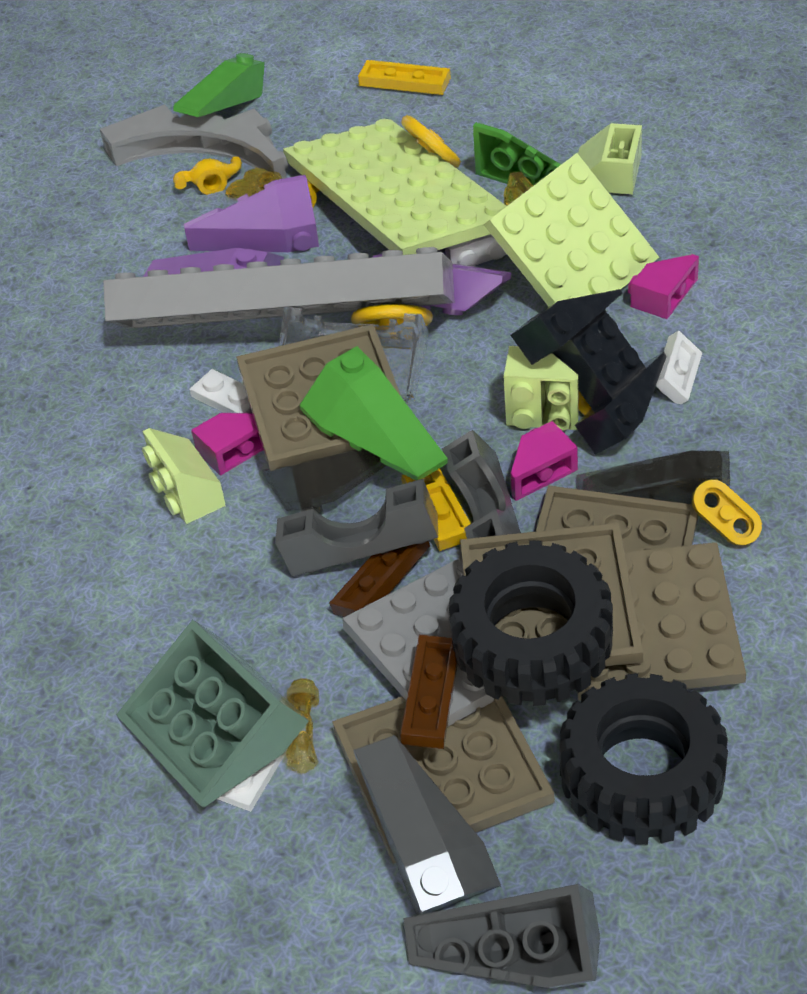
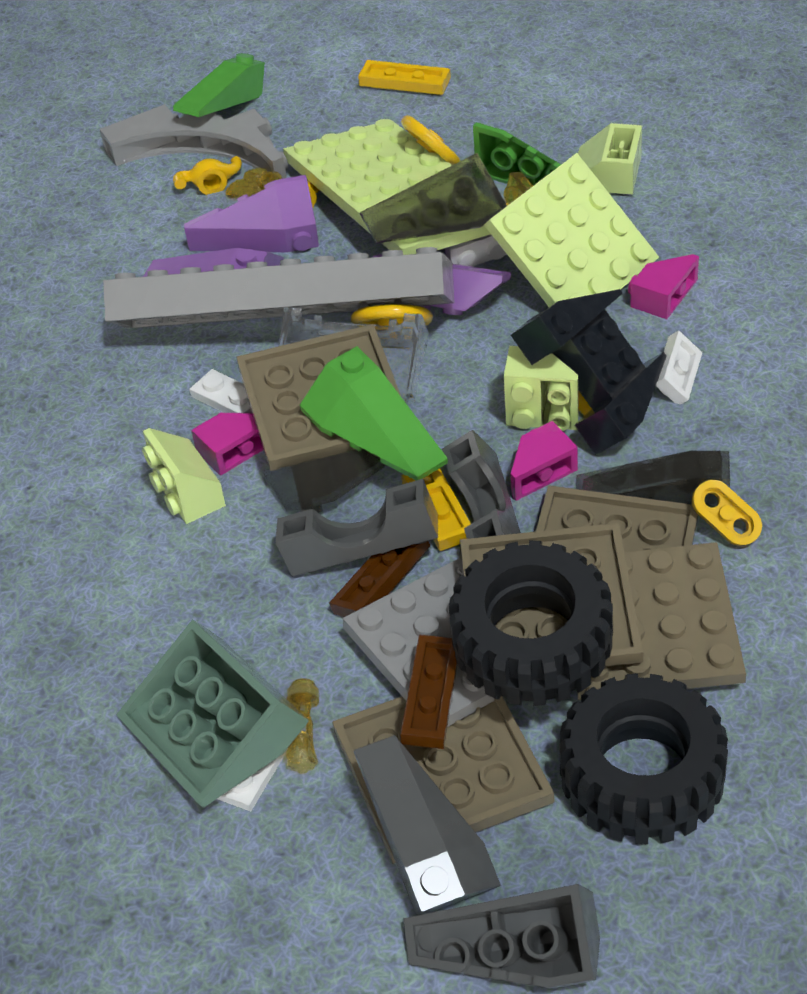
(443, 203): none -> clear smoke wedge

